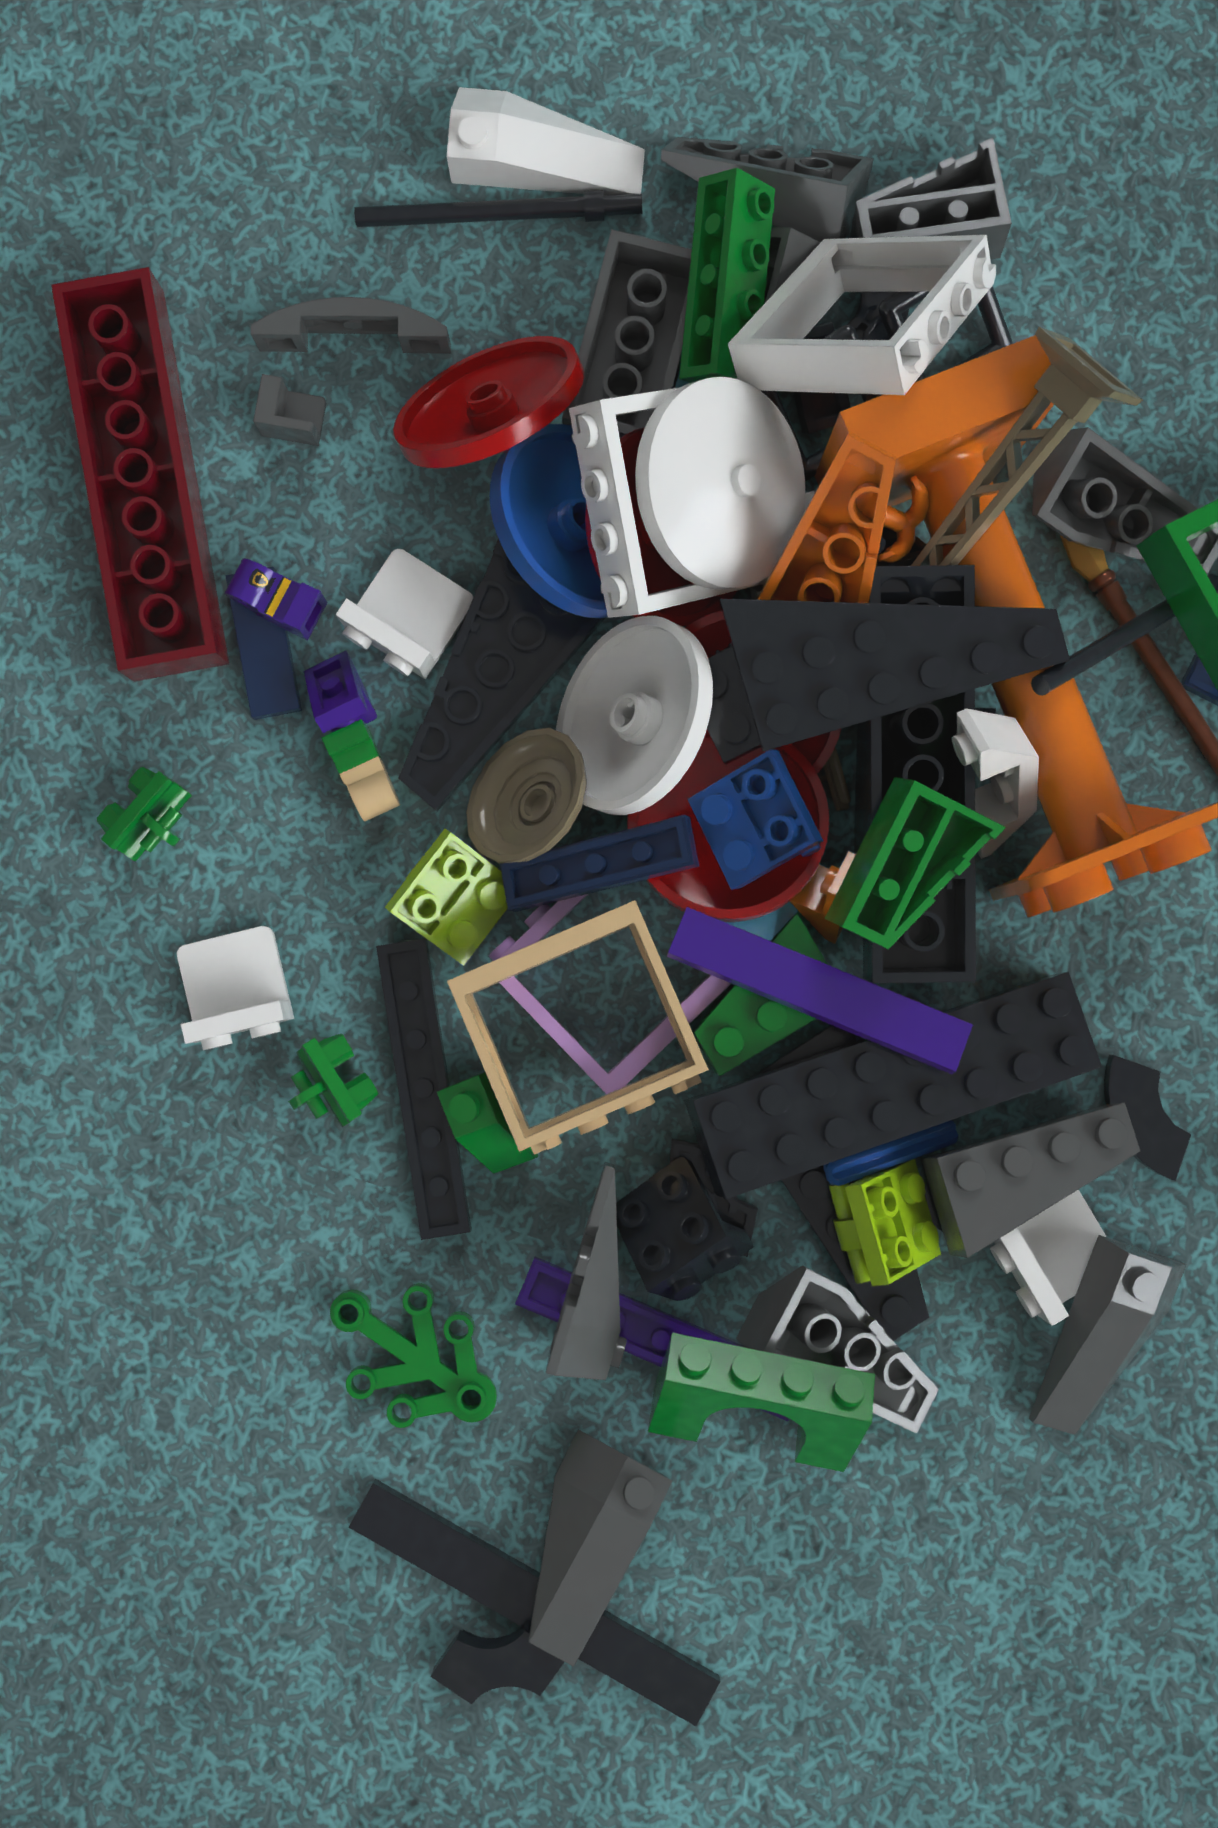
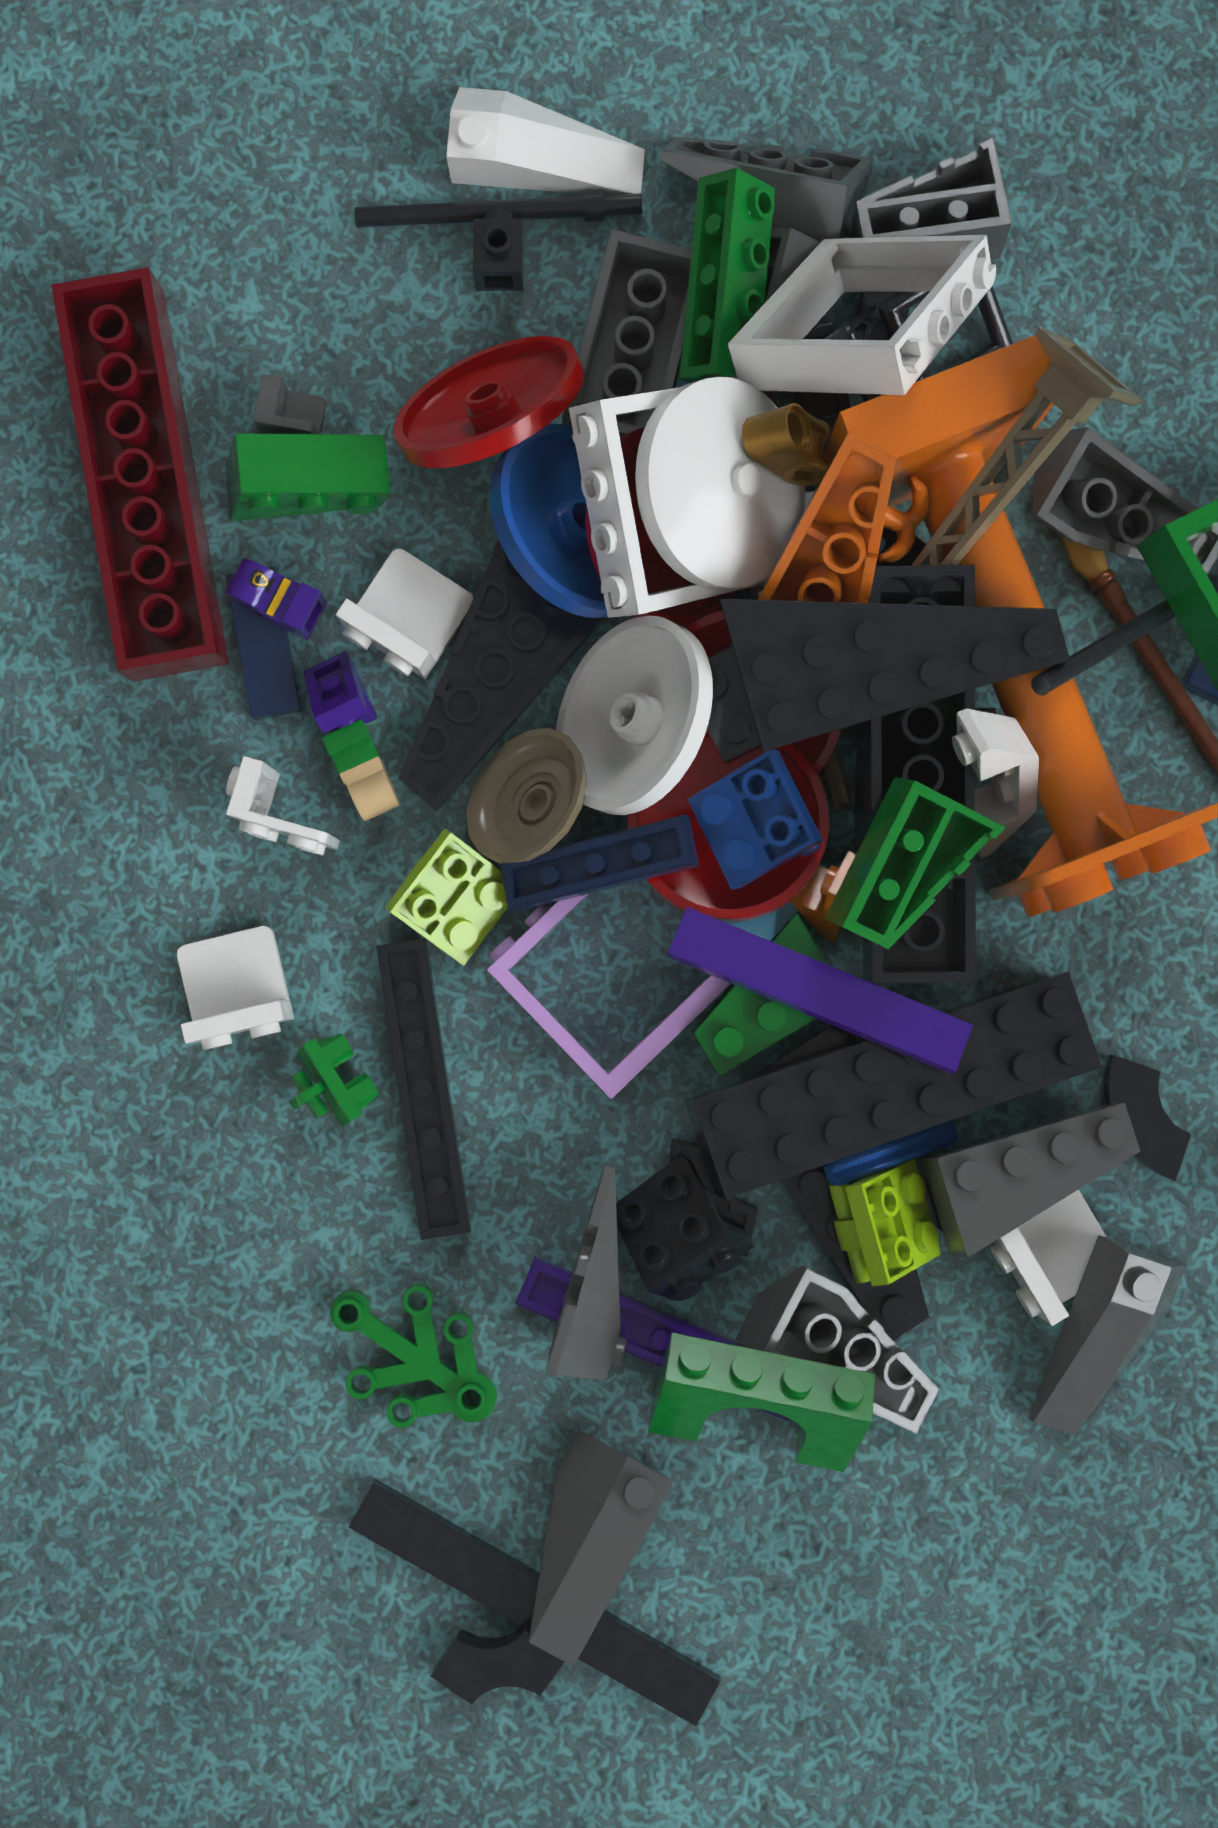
(147, 817): green hips -> none
(252, 794): none -> white bracket
(289, 327): dark grey slope -> none
(305, 474): none -> green wedge
(480, 1123): green slope -> none
(503, 266): none -> black brick
(591, 1114): tan window -> none
(788, 443): none -> pearl gold piece

